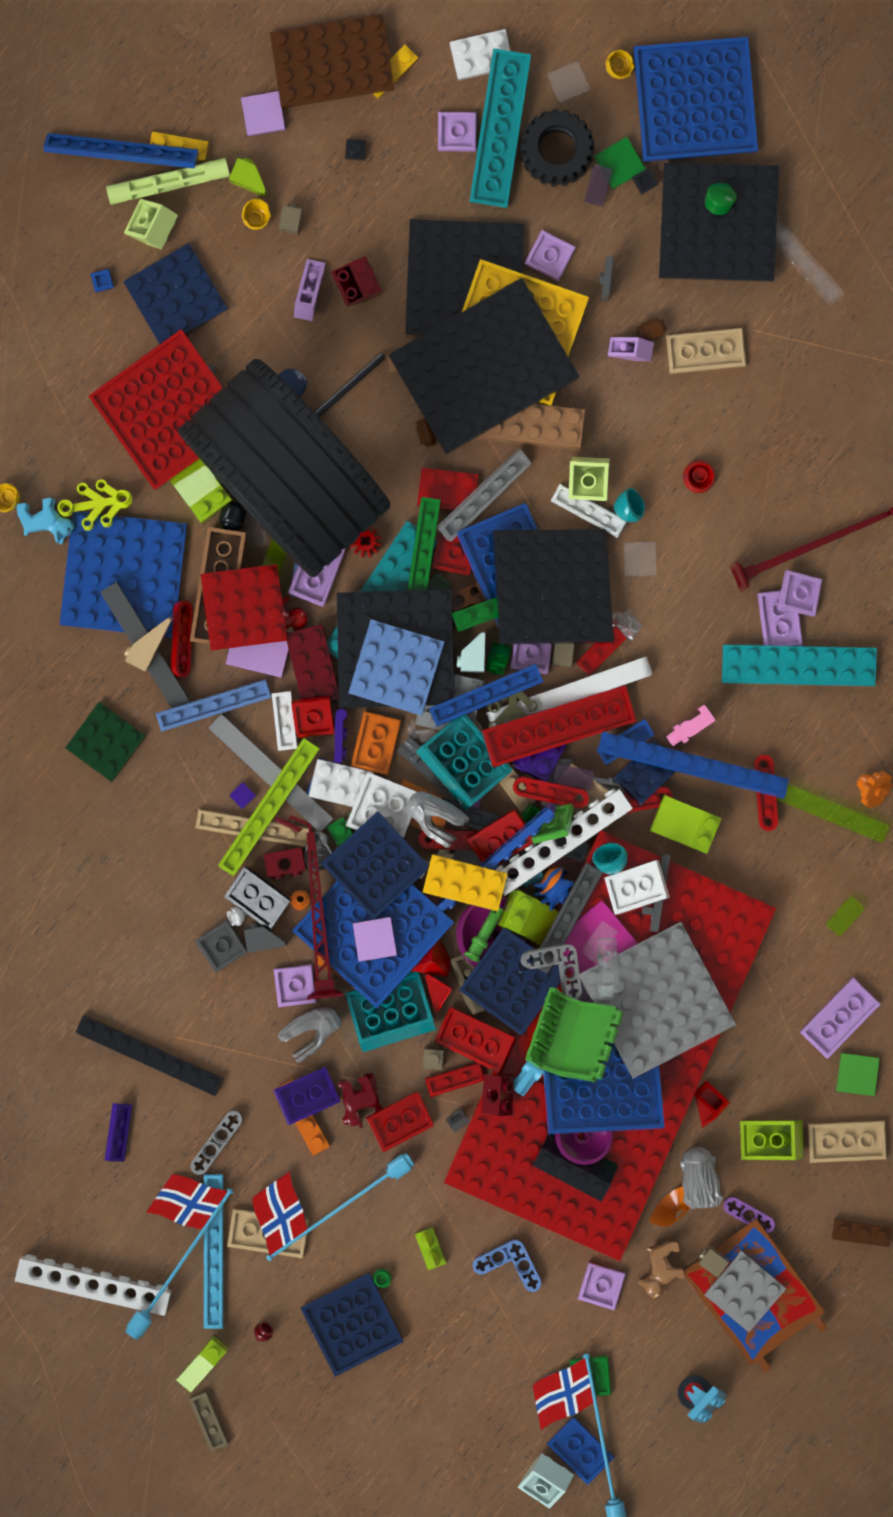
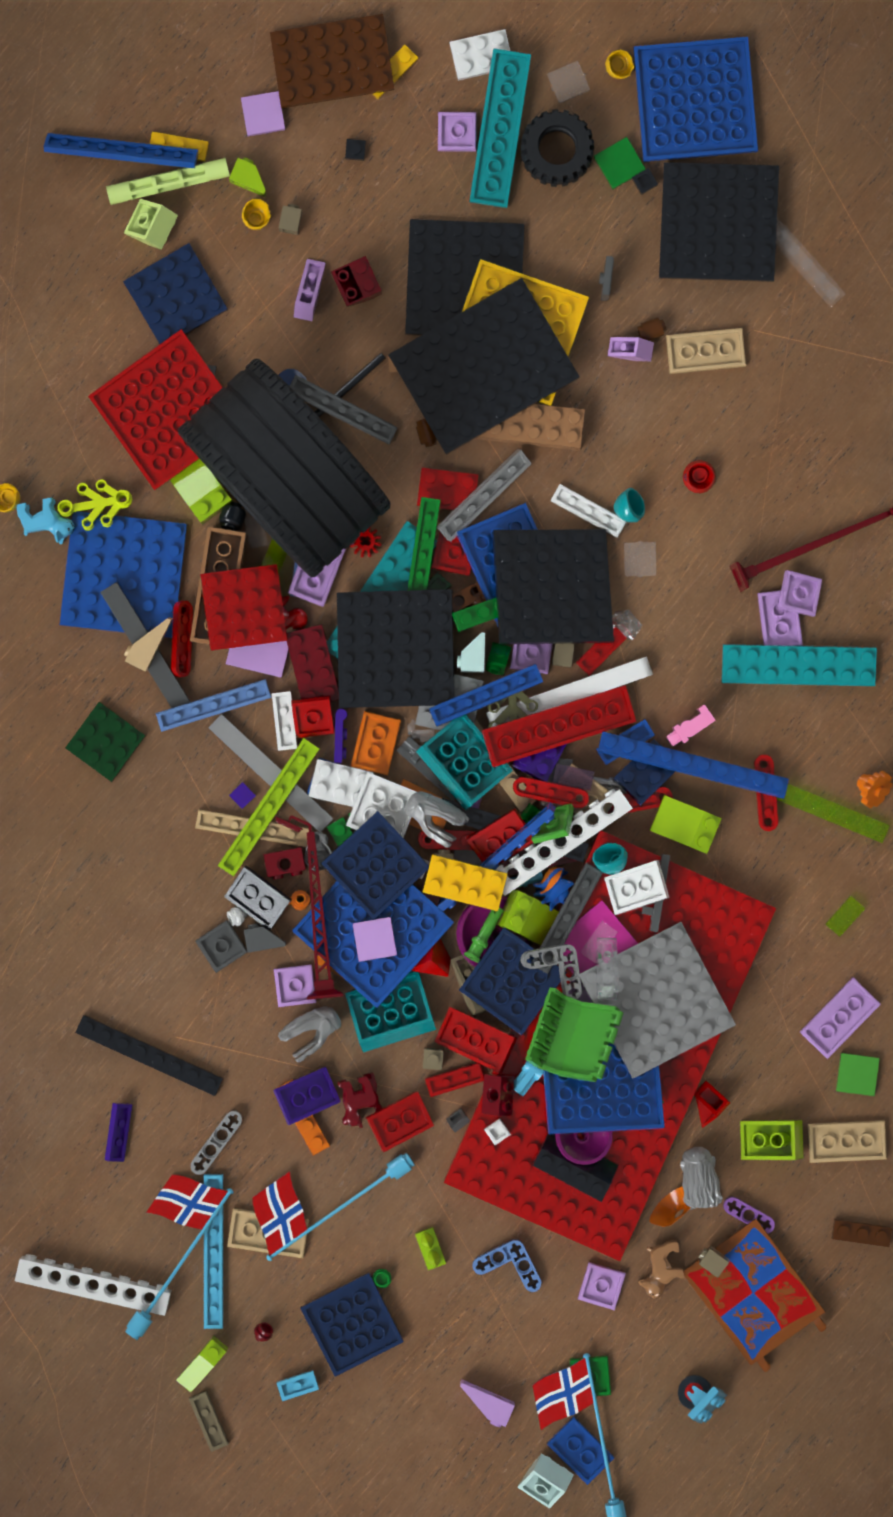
(102, 280): blue tile -> none
(297, 1385): none -> medium azure plate
(343, 410): none -> dark grey tile
(396, 667): medium blue plate -> none
(438, 991): red slope -> none
(491, 1405): none -> lavender slope
(497, 1131): none -> white tile
(549, 255): lavender tile -> none
(589, 478): yellowish green slope -> none
(598, 185): clear purple tile -> none
(720, 198): green hair -> none
(745, 1291): light grey plate -> none

